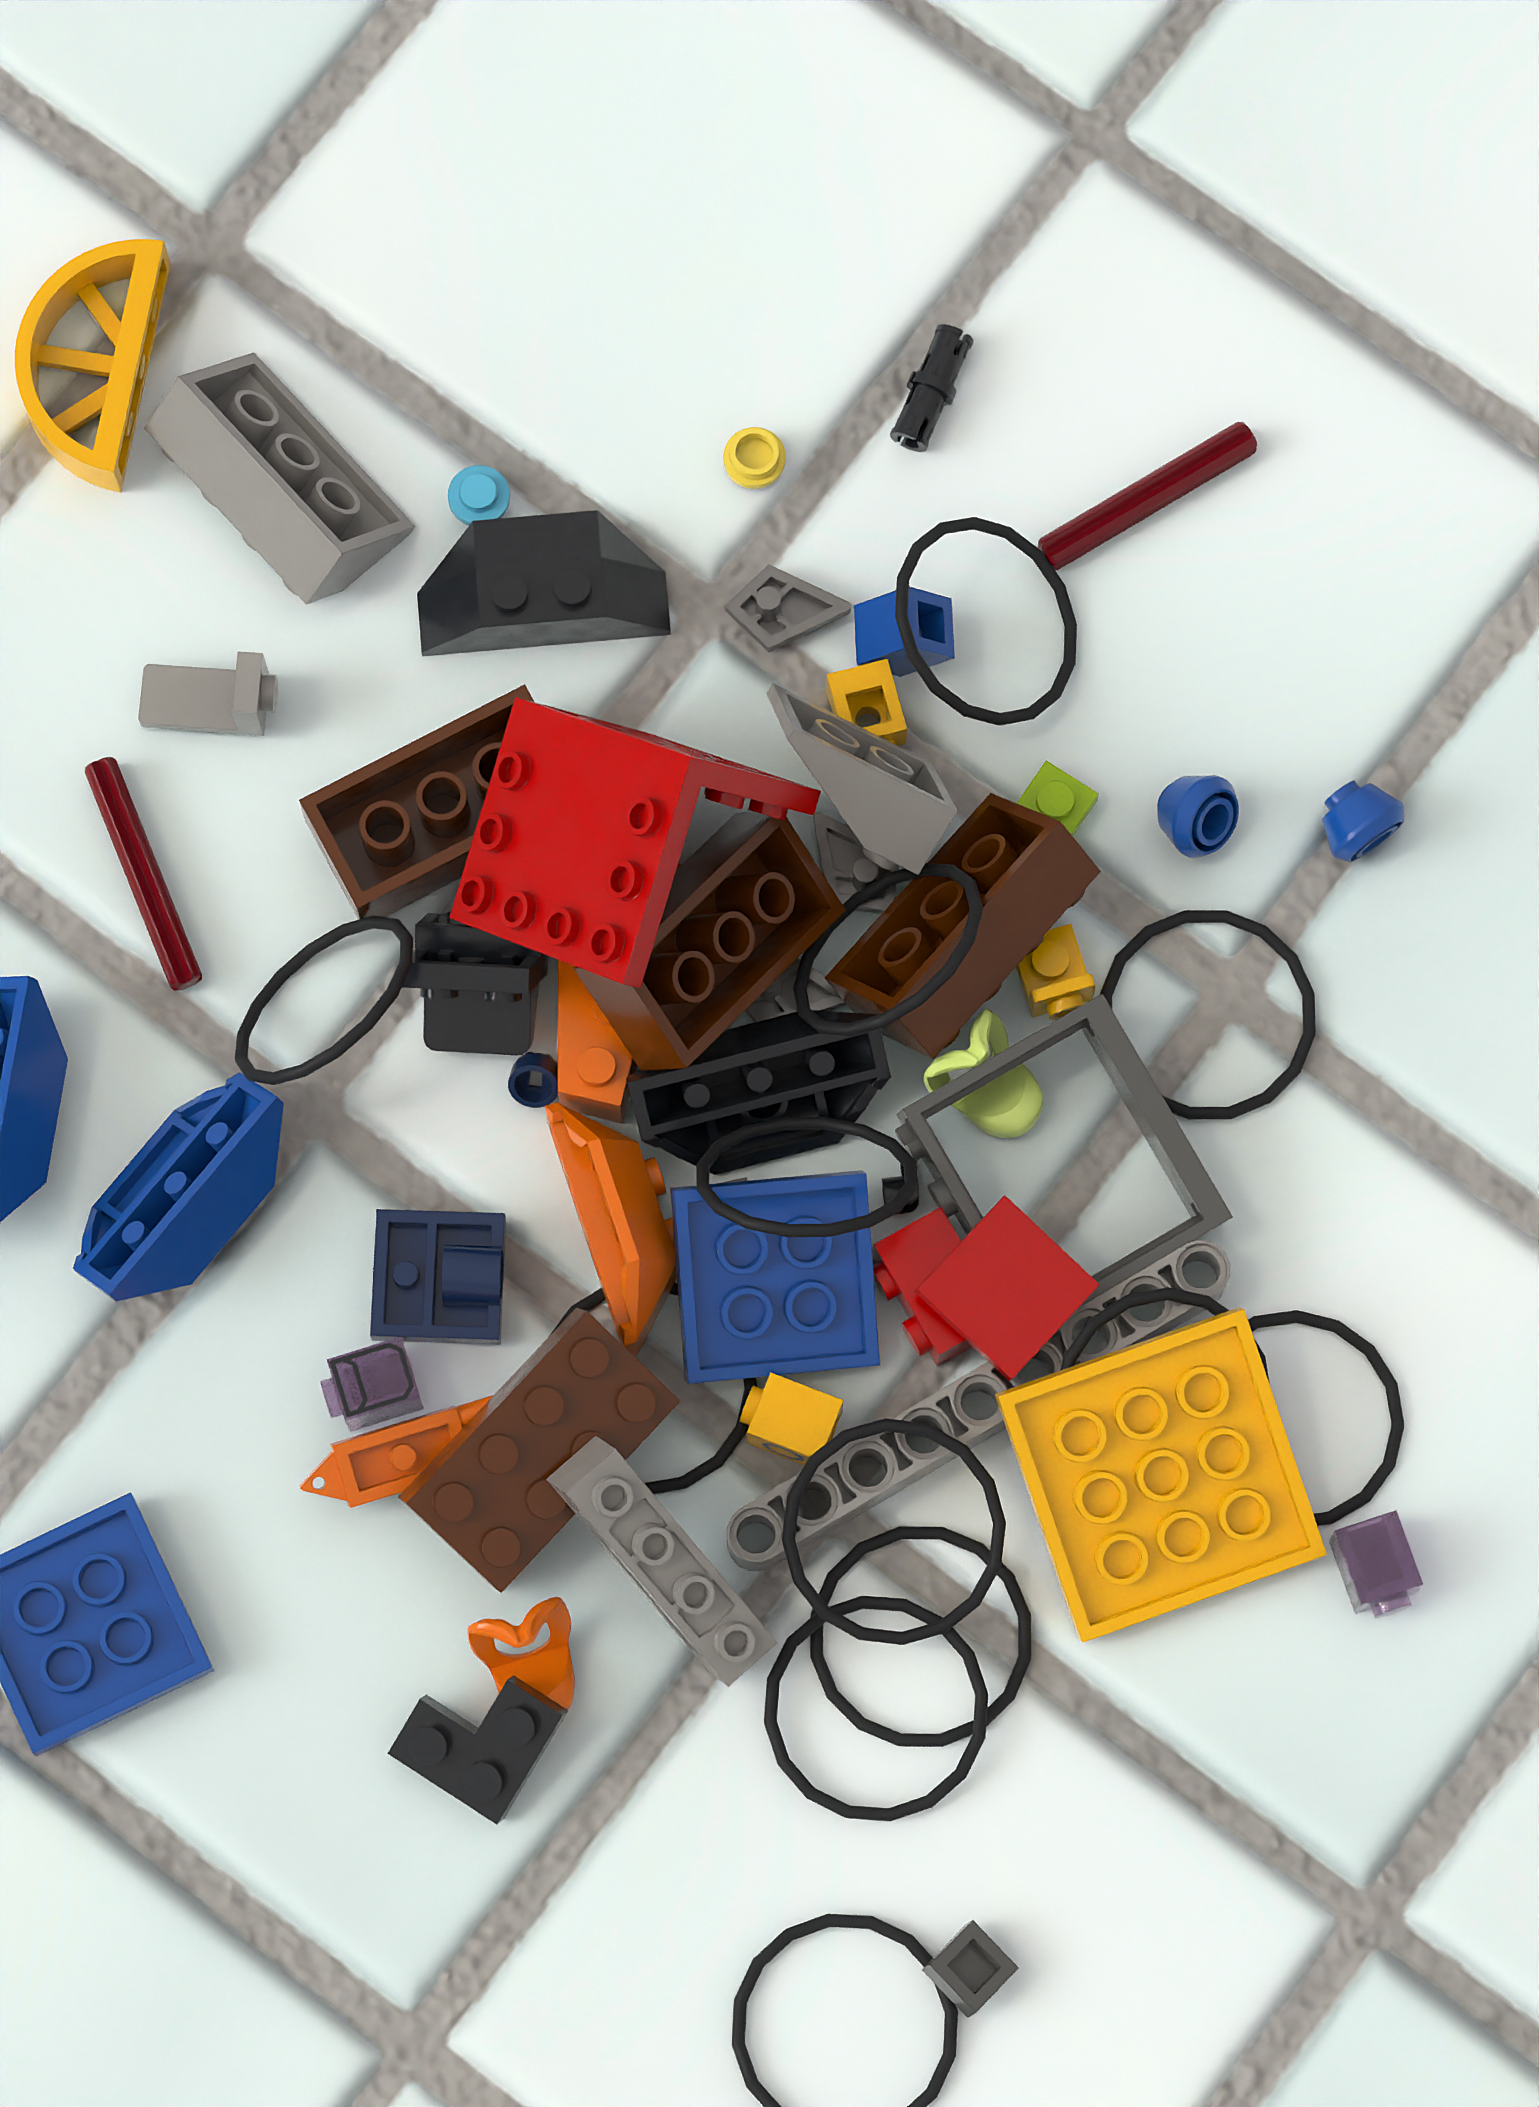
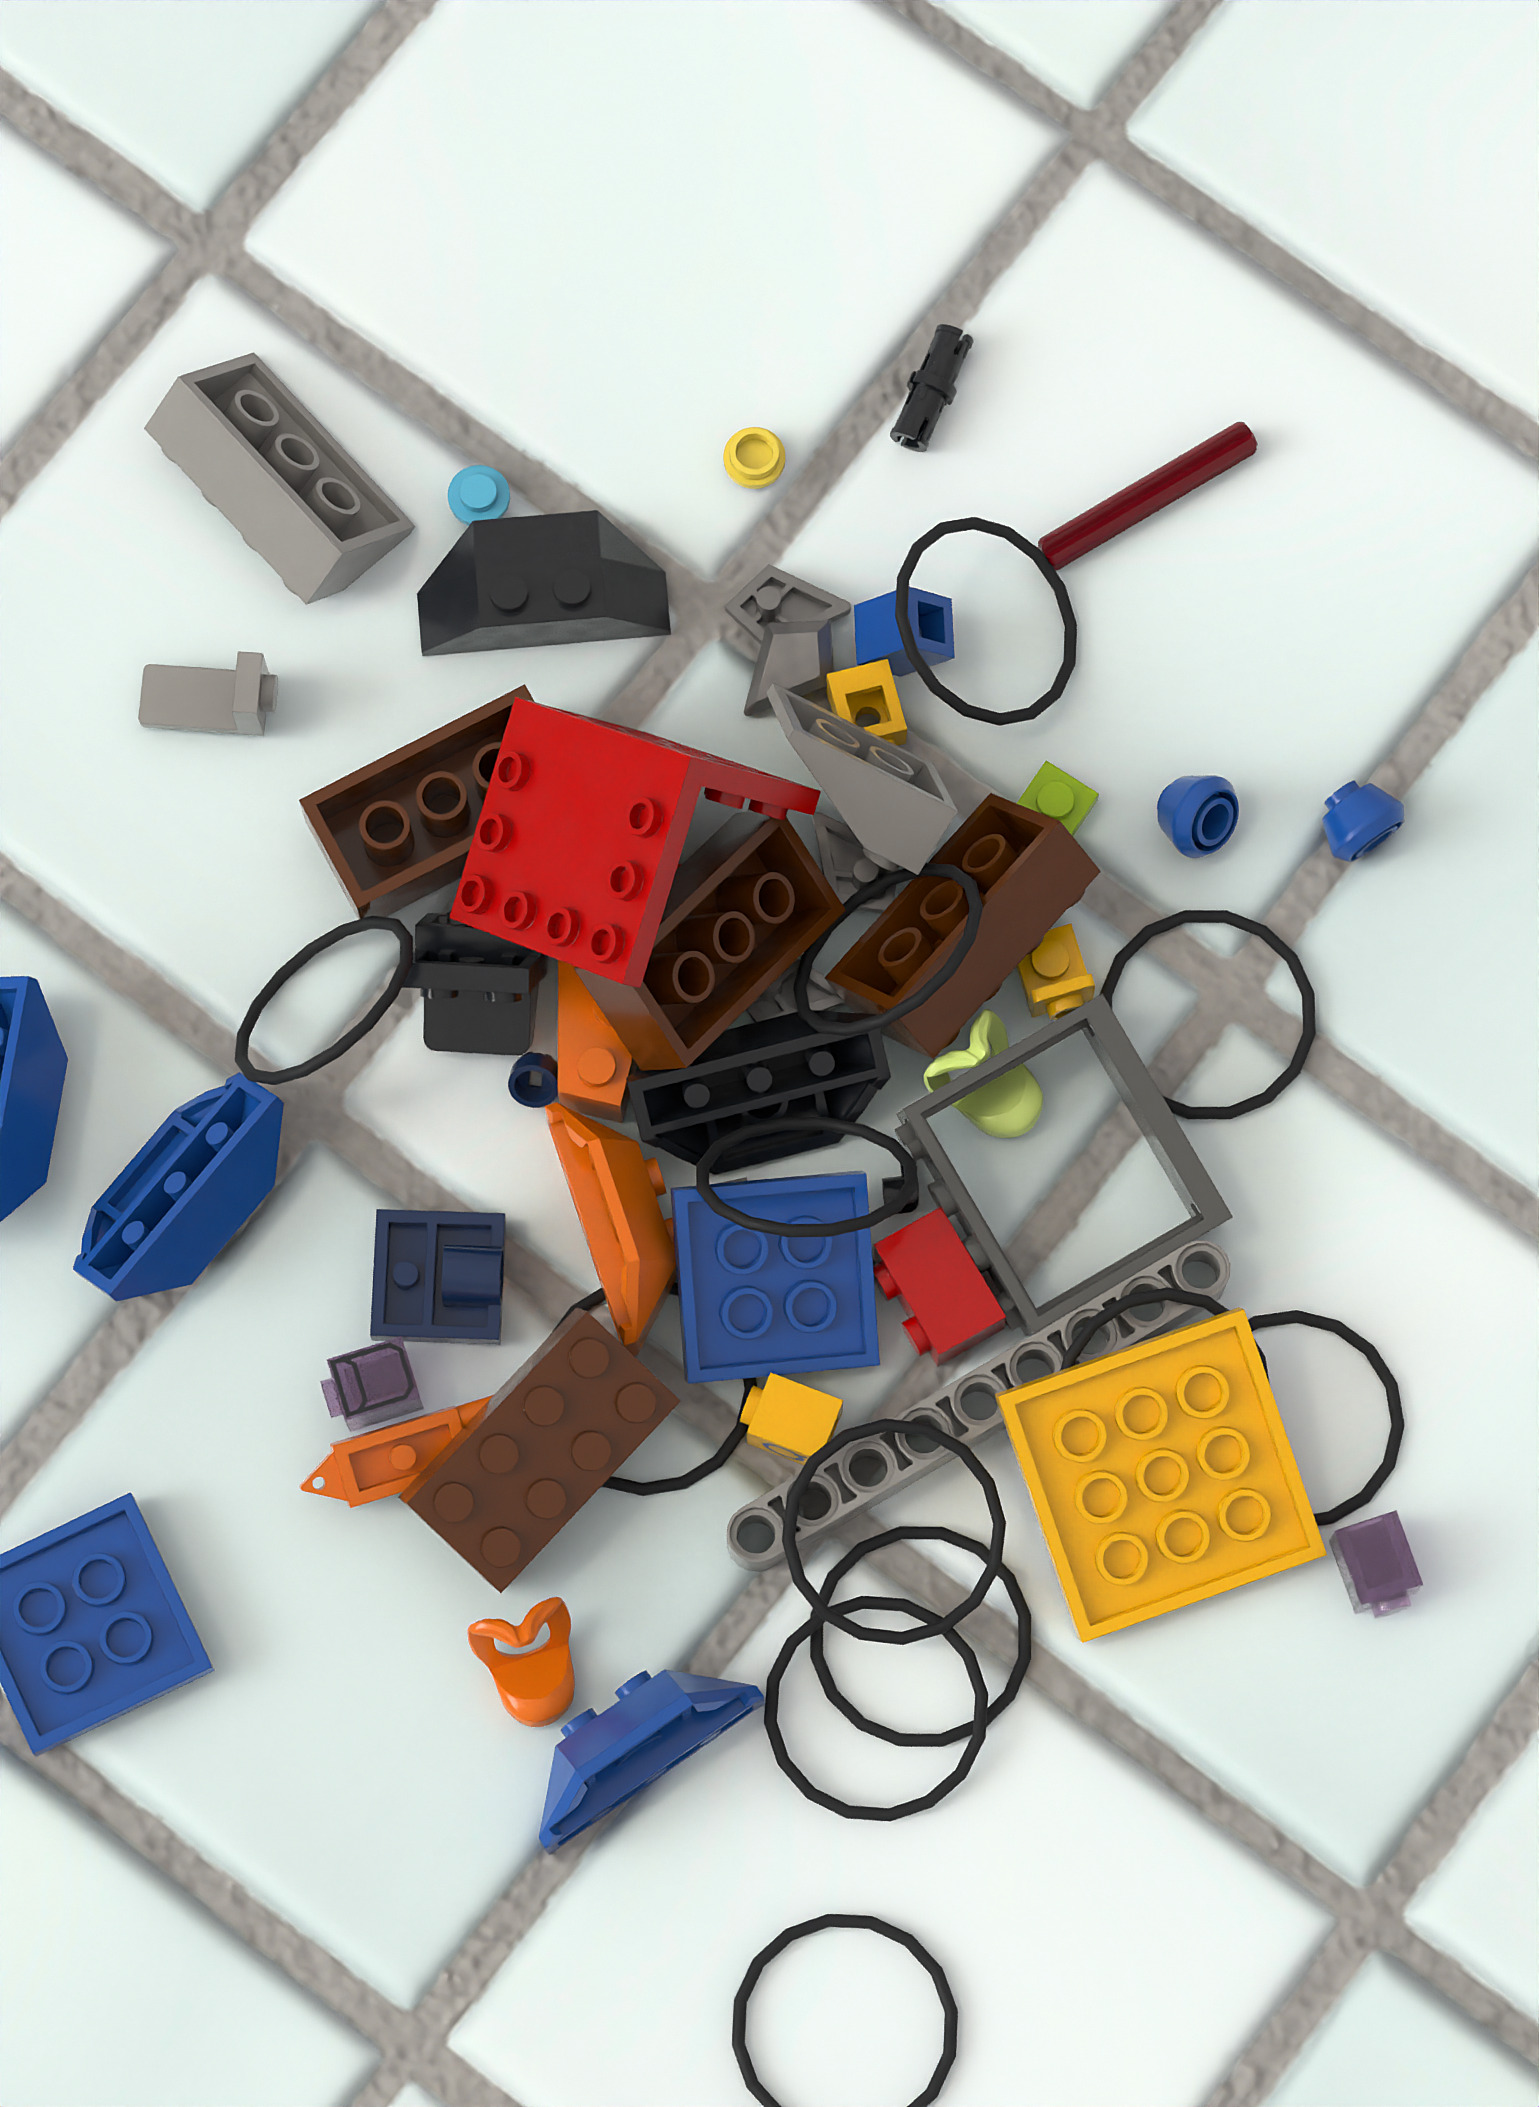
(133, 340): yellow window -> none
(143, 874): dark red axle -> none
(485, 1763): black plate -> none
(634, 1744): none -> blue wedge
(662, 1560): light grey brick -> none
(792, 657): none -> flat silver piece
(970, 1968): dark grey plate -> none
(1007, 1288): red tile -> none

